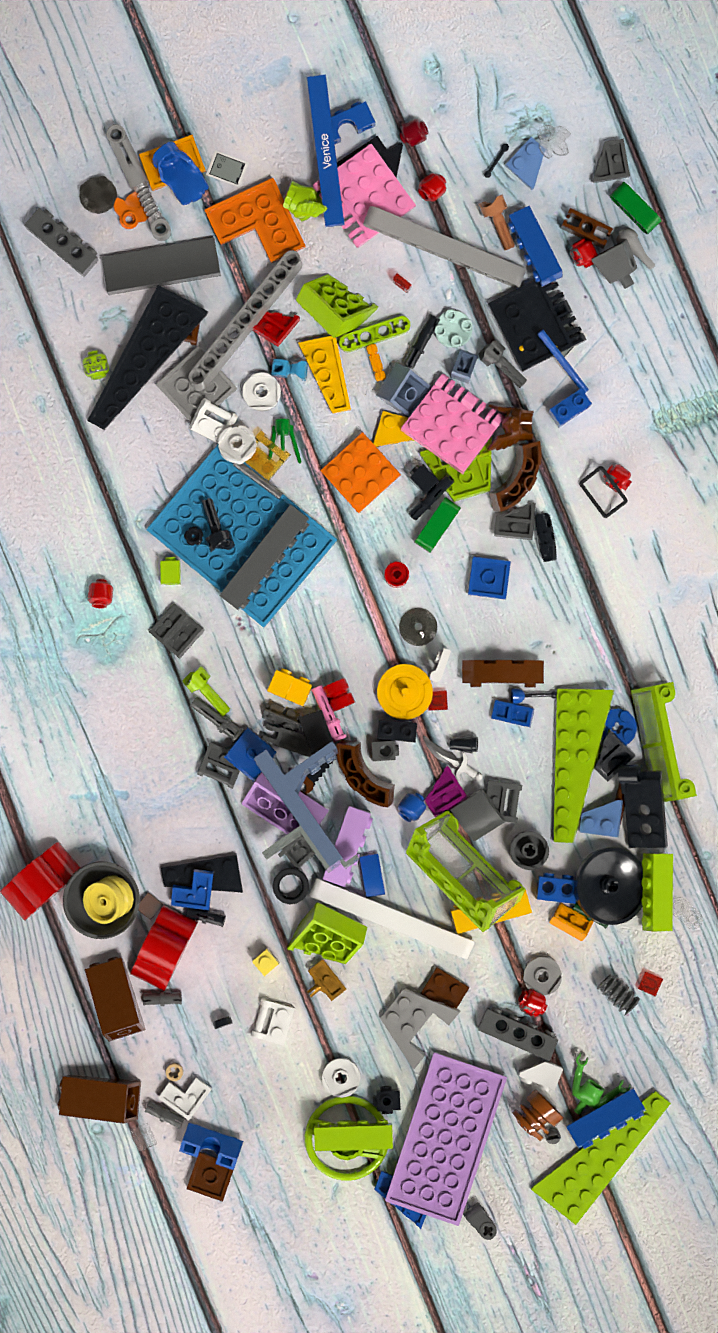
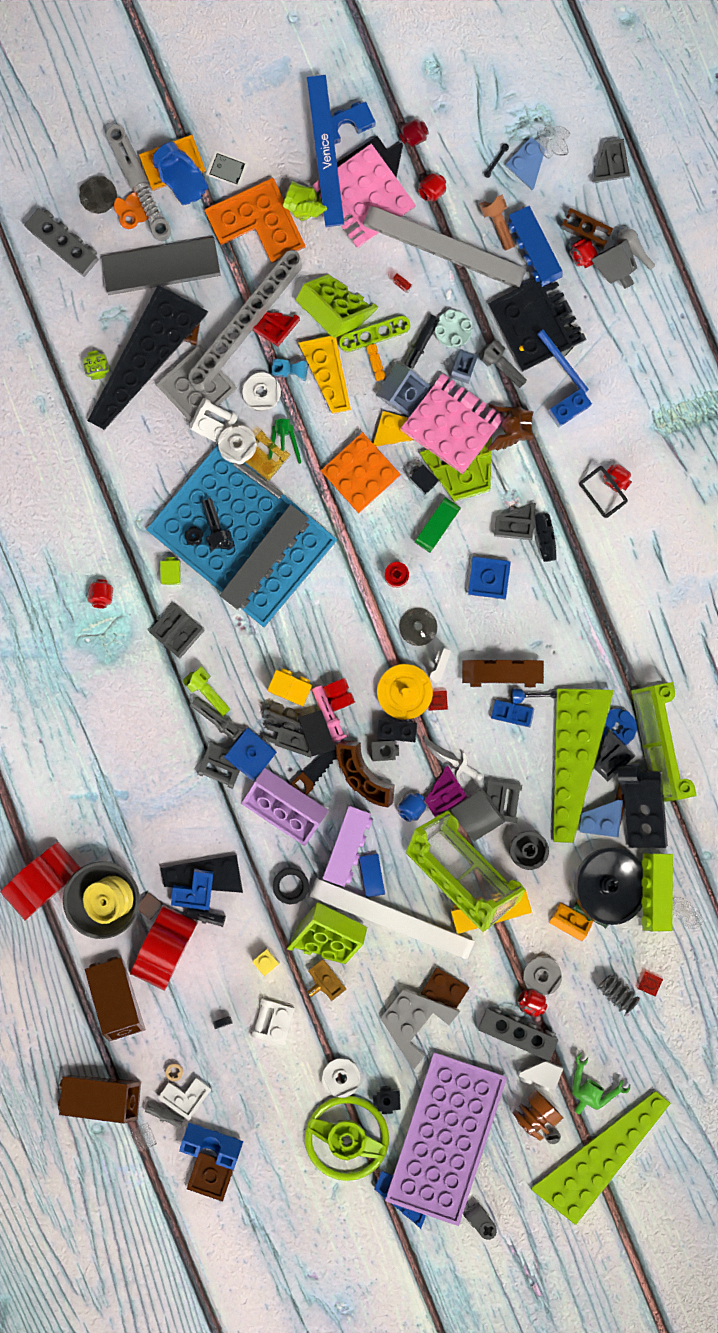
(162, 998): dark grey pin -> none
(288, 788): sand blue piece -> none
(297, 852): dark grey bracket -> none
(353, 1136): lime brick -> none
(426, 502): black axle -> none
(465, 744): black cone -> none
(521, 479): reddish brown brick -> none
(556, 894): blue brick -> none
(606, 1118): blue brick -> none
(635, 208): green beam -> none

